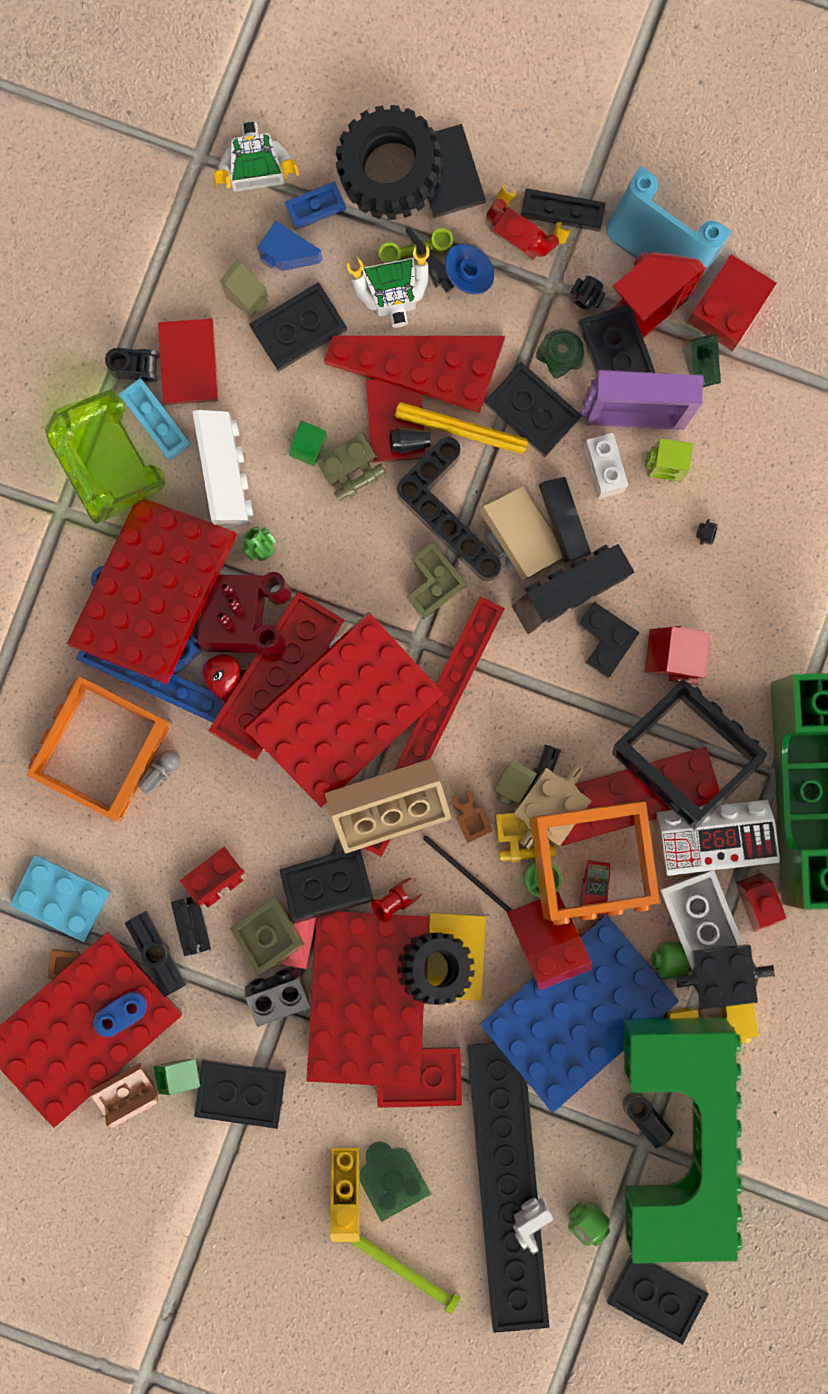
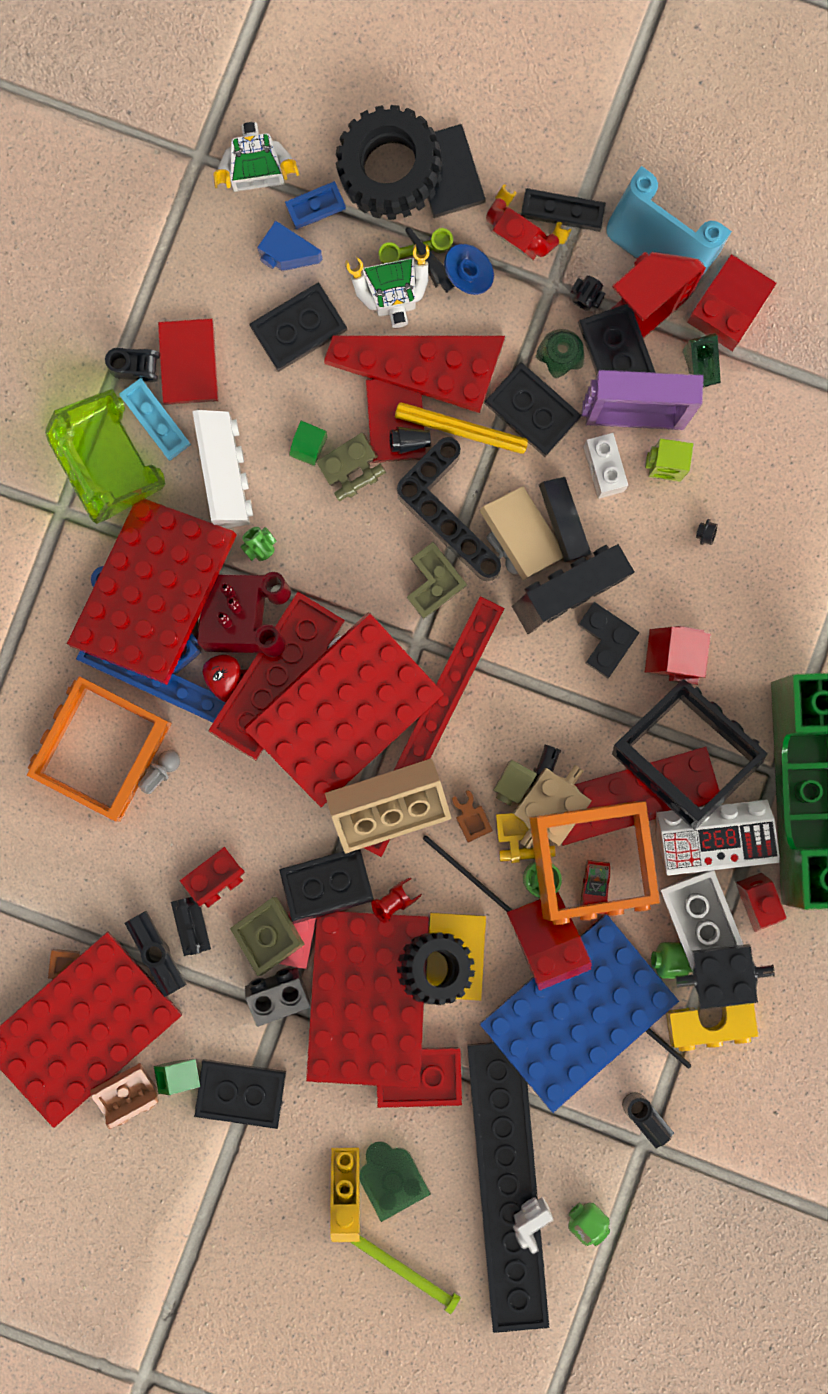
(60, 898): medium azure plate -> none
(119, 1014): blue plate -> none
(244, 289): olive slope -> none
(658, 1298): black tile -> none
(700, 1212): green arch -> none

